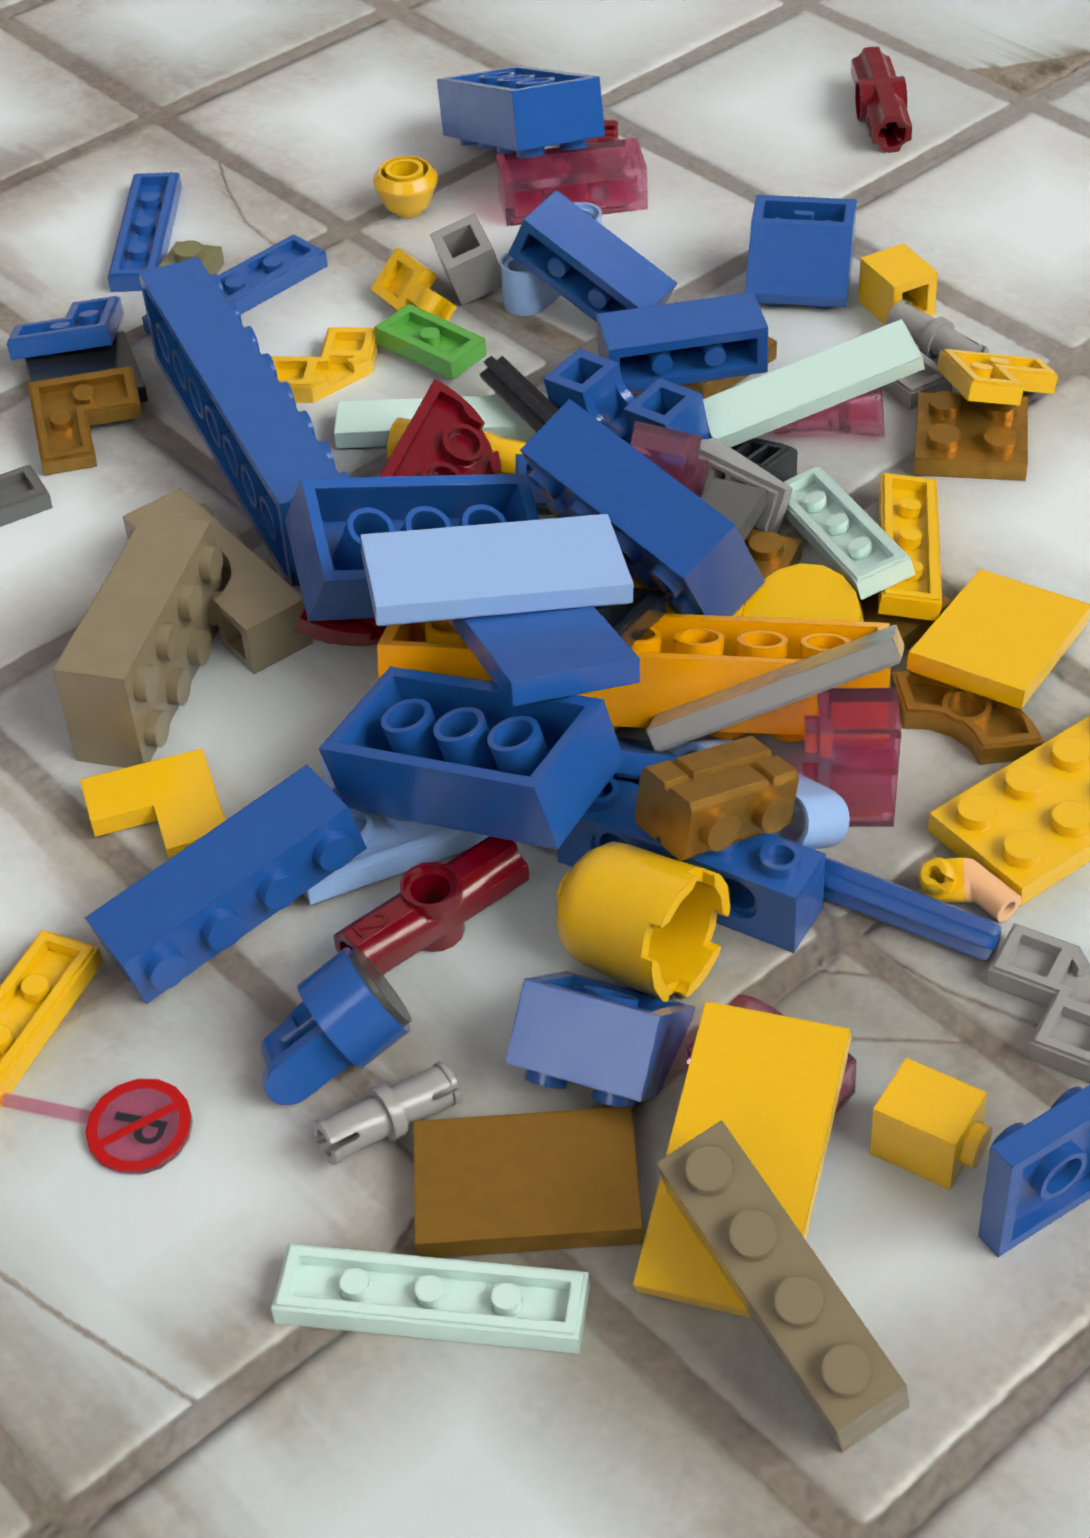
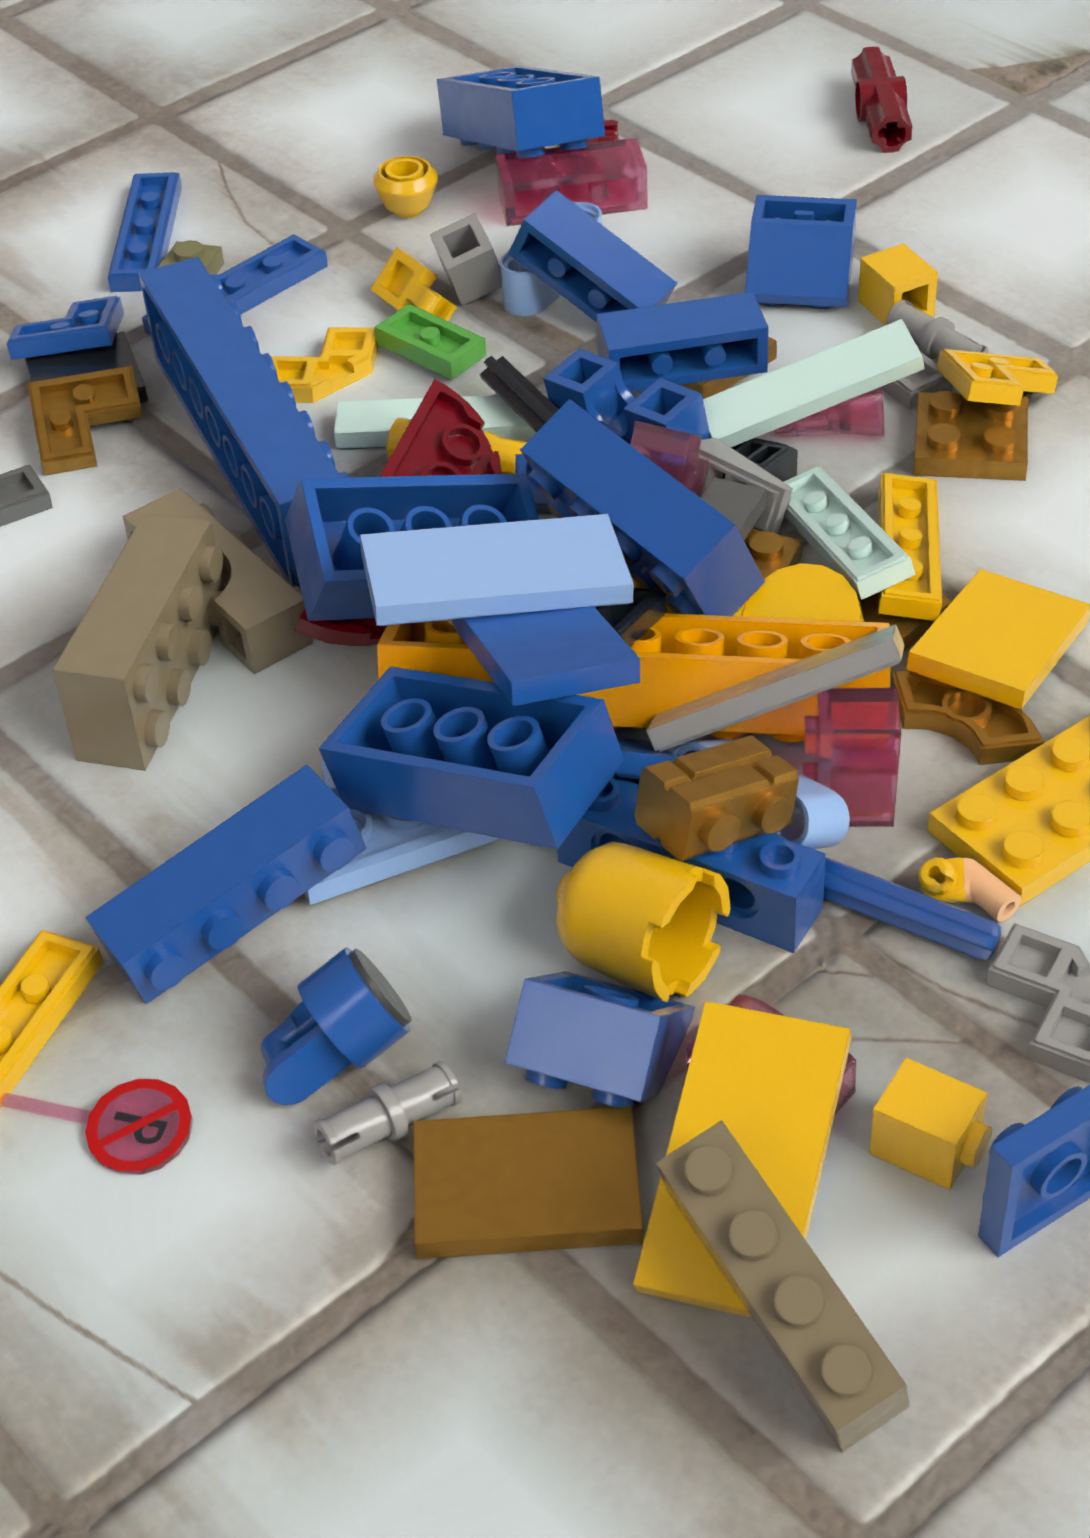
(167, 790): yellow tile -> none
(432, 1298): light aqua tile -> none
(436, 903): dark red piece -> none

